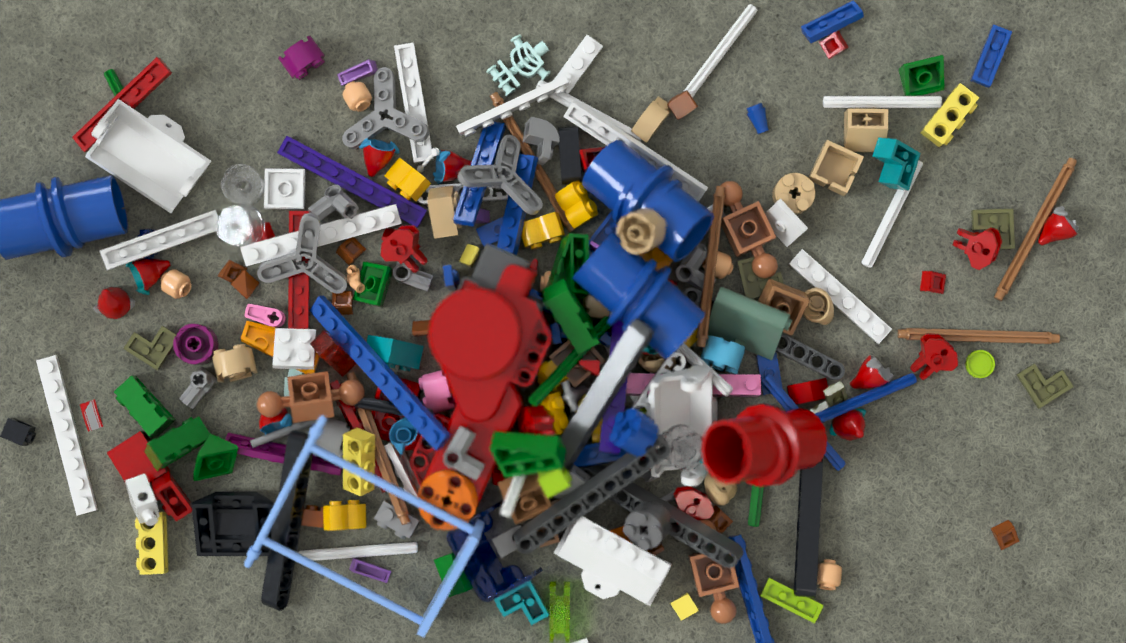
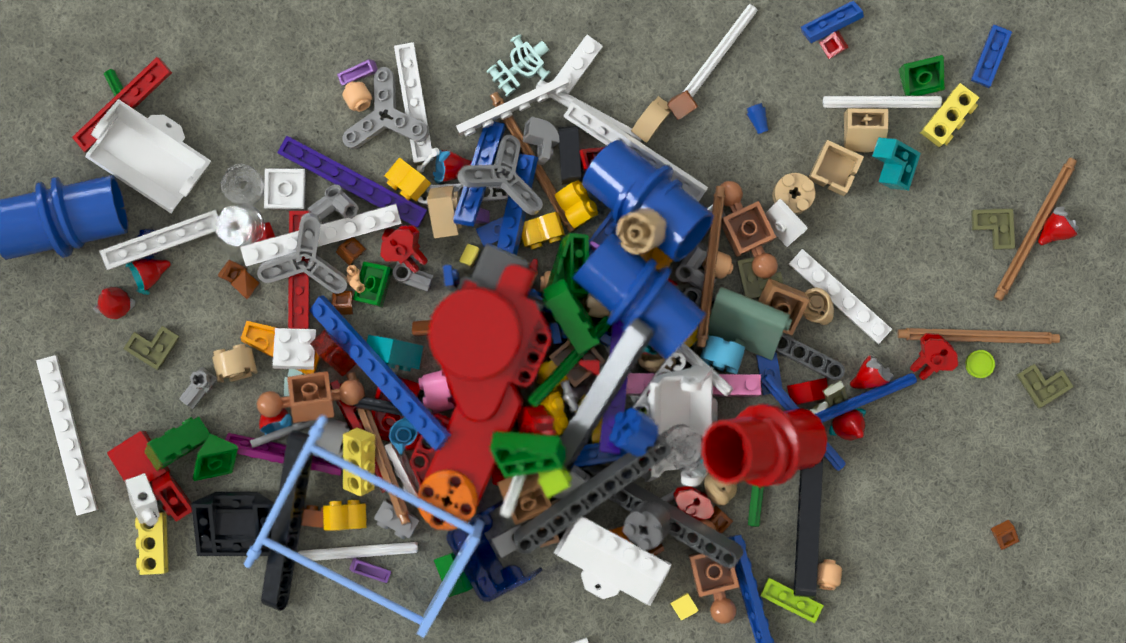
(18, 432): black brick -> none
(91, 415): sticker -> none
(144, 406): green wedge -> none
(175, 284): light nougat head -> none
(186, 338): magenta brick -> none
(263, 315): bright pink piece -> none
(302, 57): magenta brick -> none
(377, 154): red hat -> none
(460, 445): light grey piece -> none
(523, 597): teal brick -> none
(559, 612): clear neon green piece -> none
(887, 222): white axle -> none
(932, 282): red slope -> none
(978, 246): red hinge -> none

